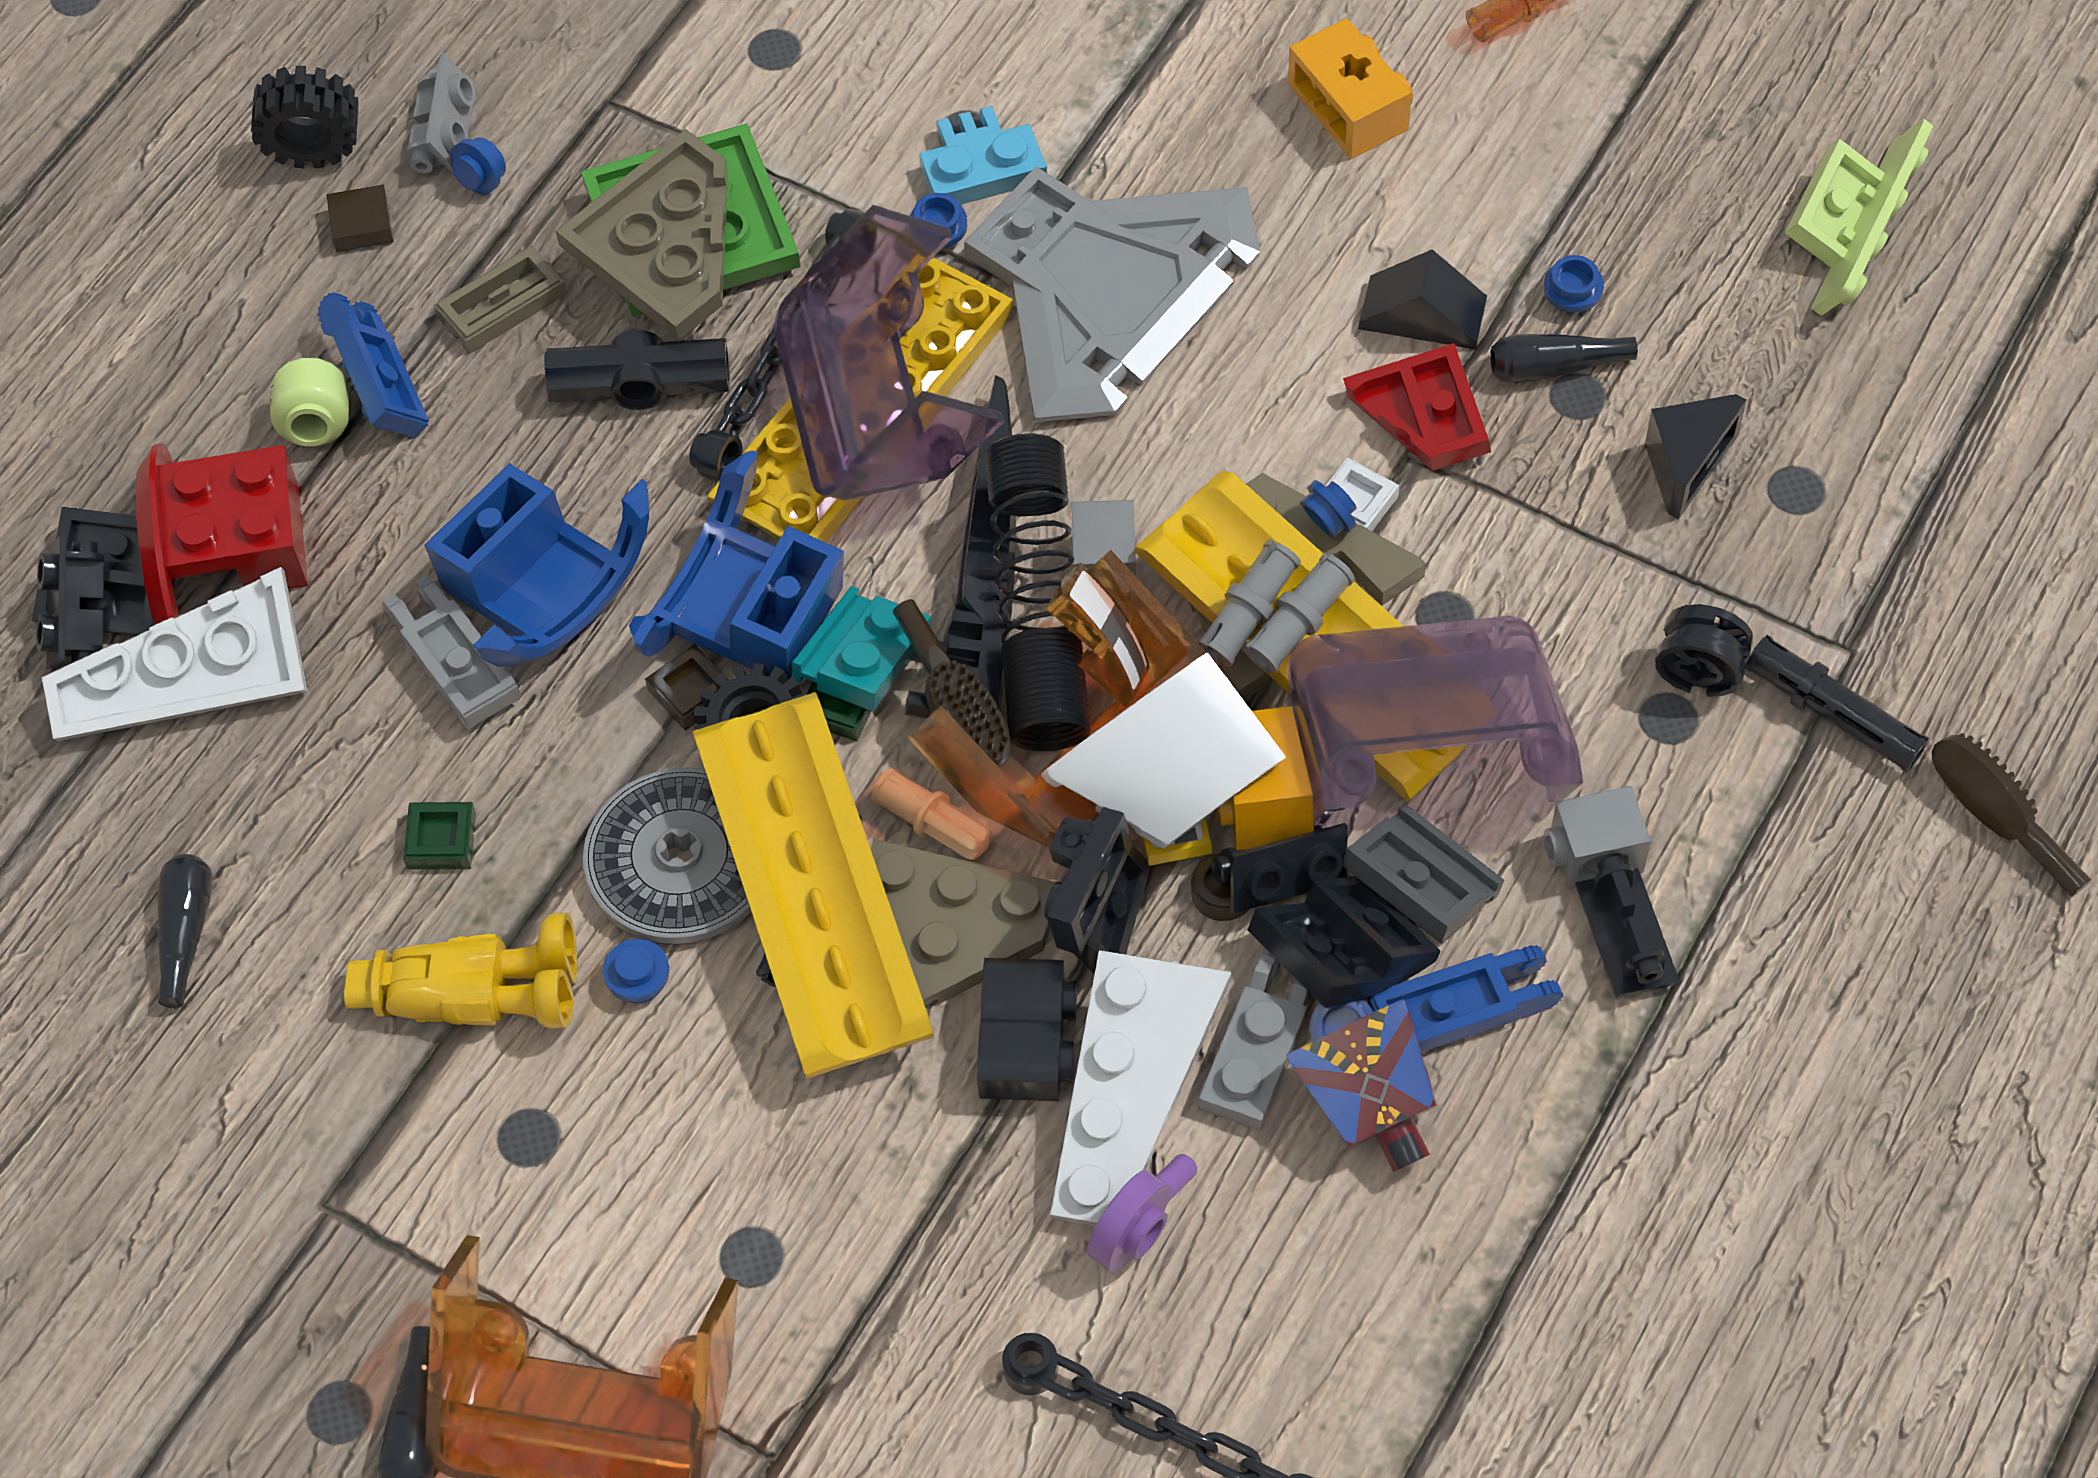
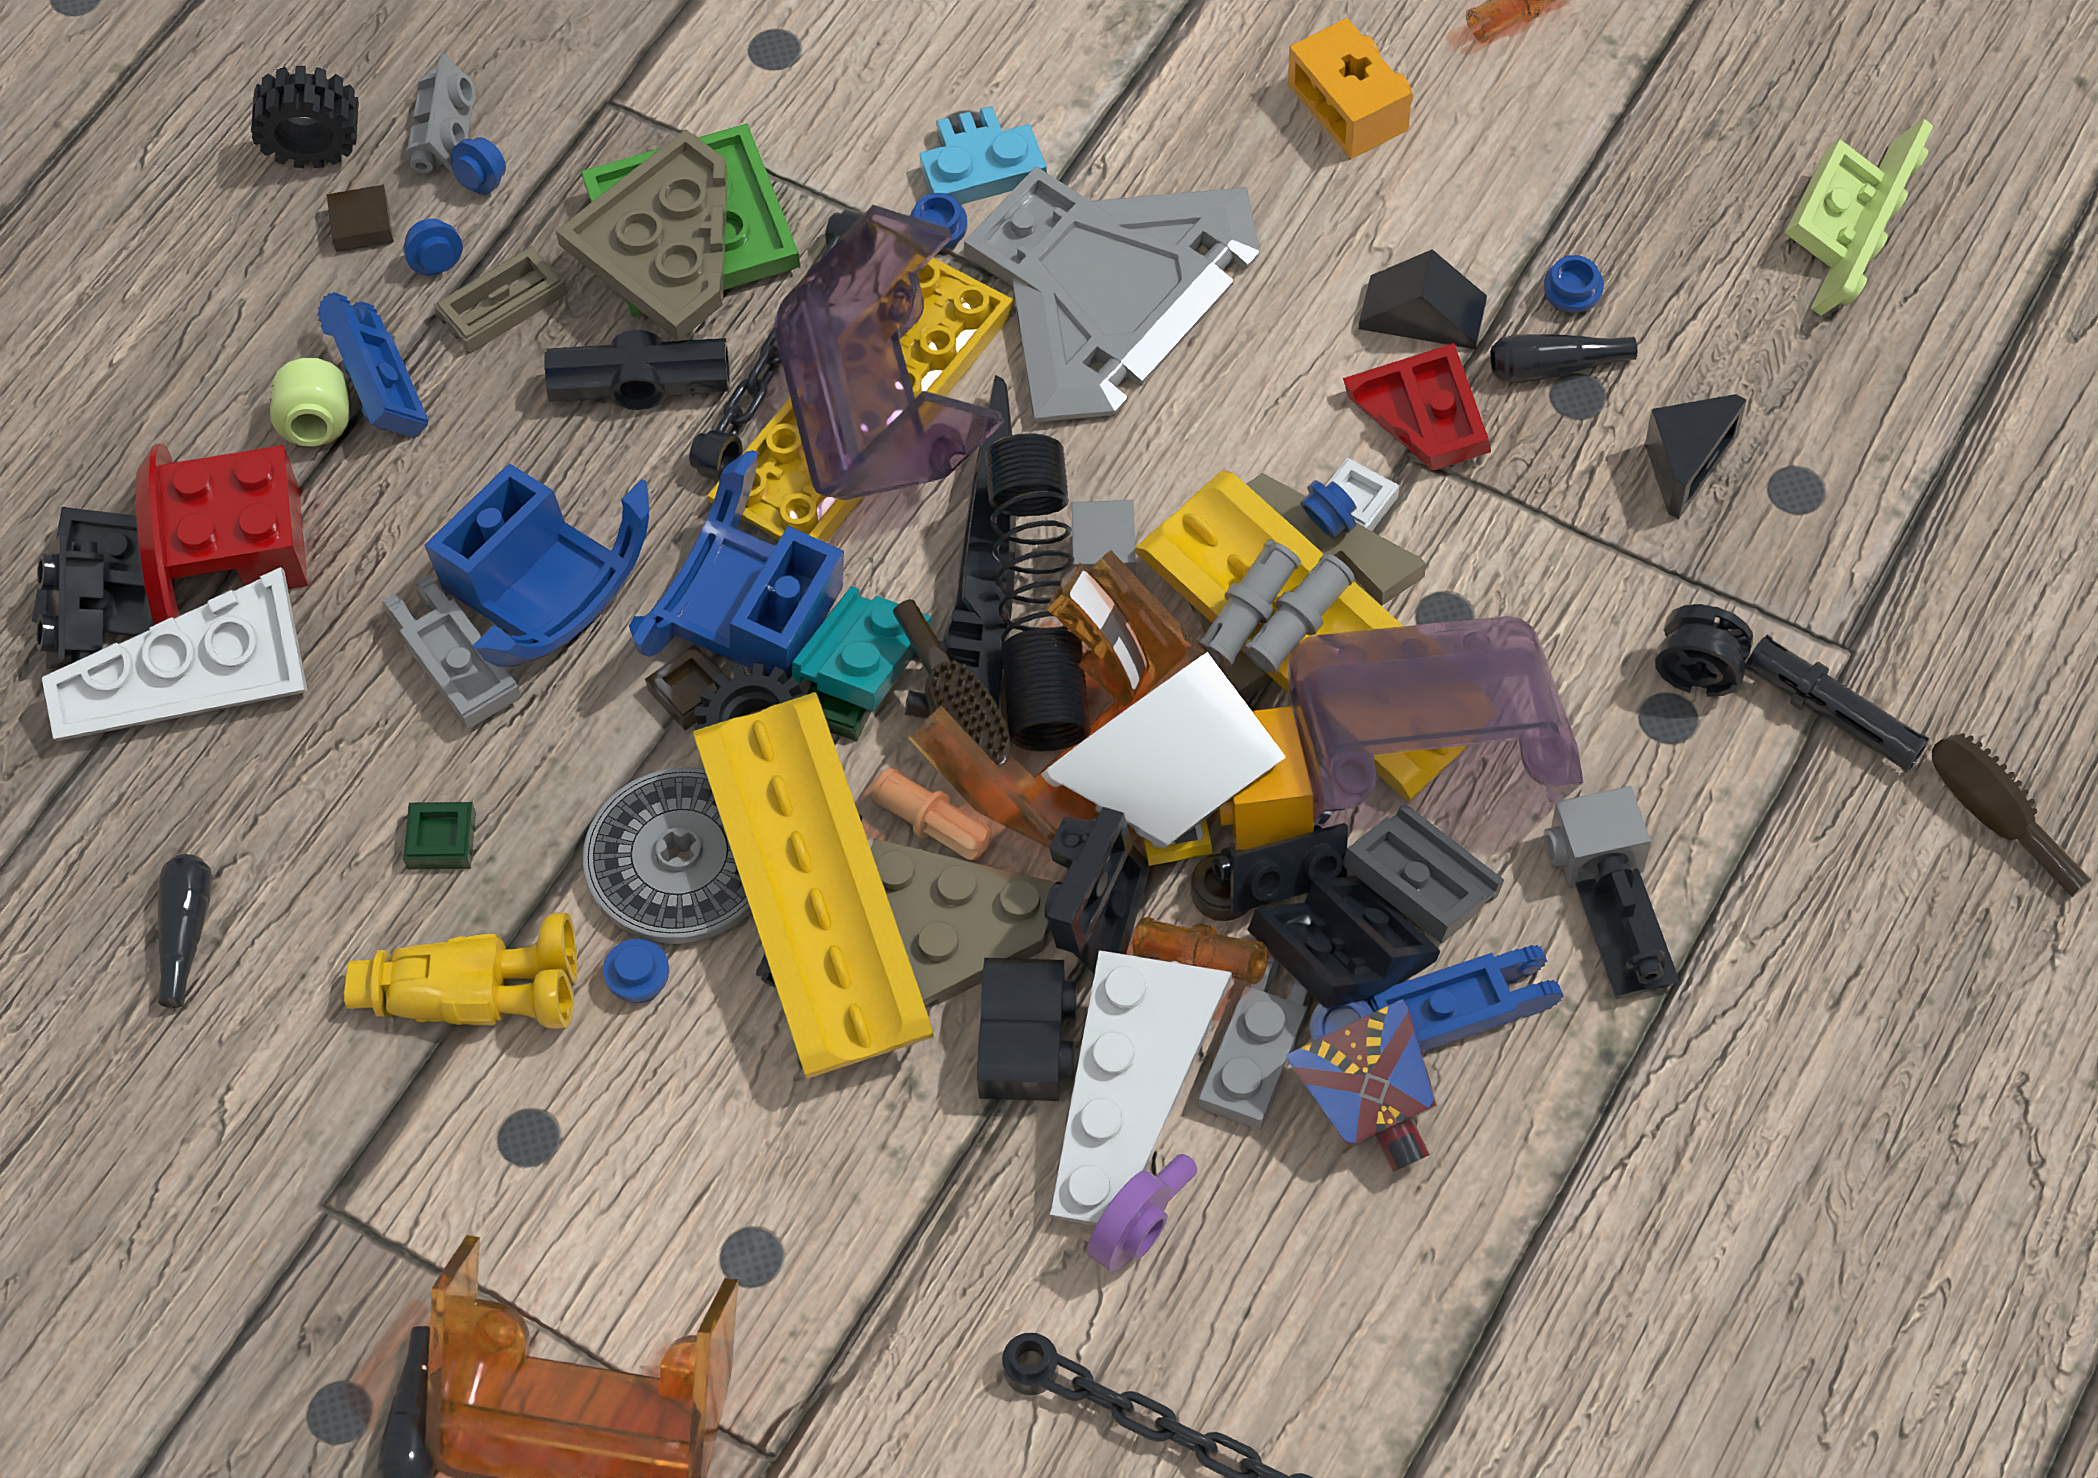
(432, 247): none -> blue plate
(1201, 948): none -> clear orange pin

